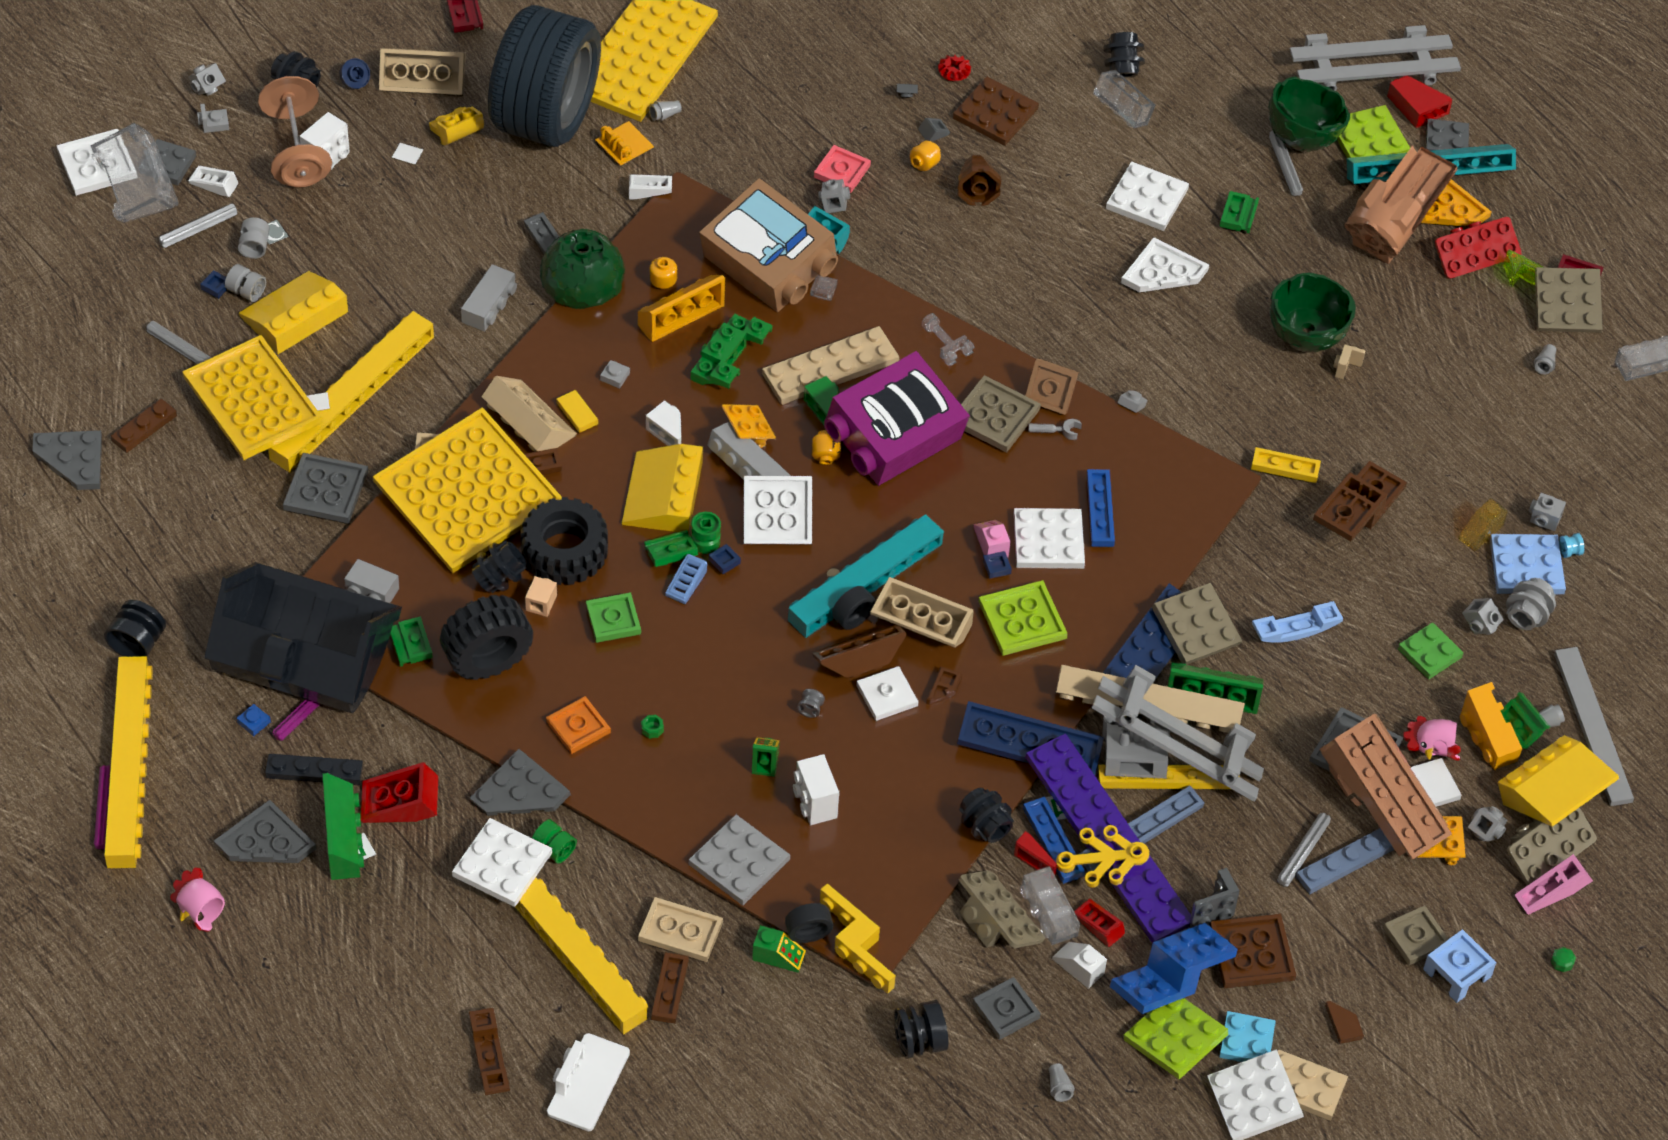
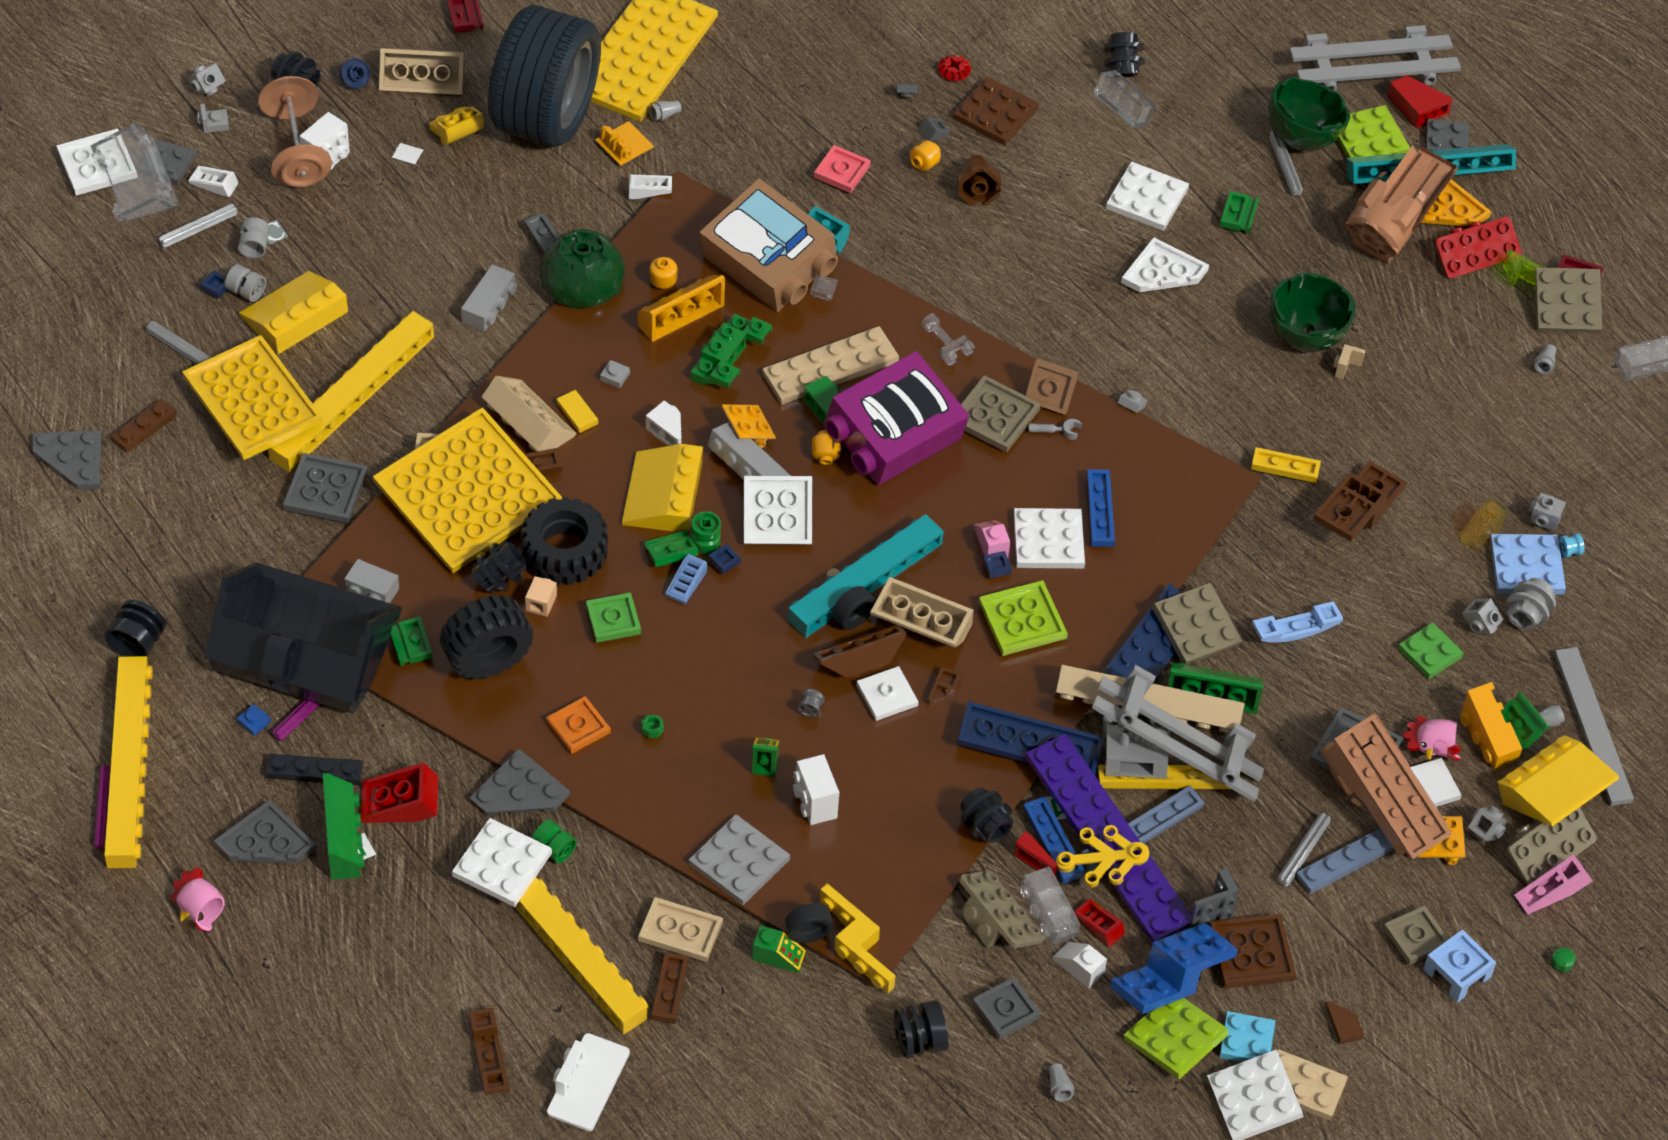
(320, 401): white sticker -> none
(834, 195): light grey brick -> none

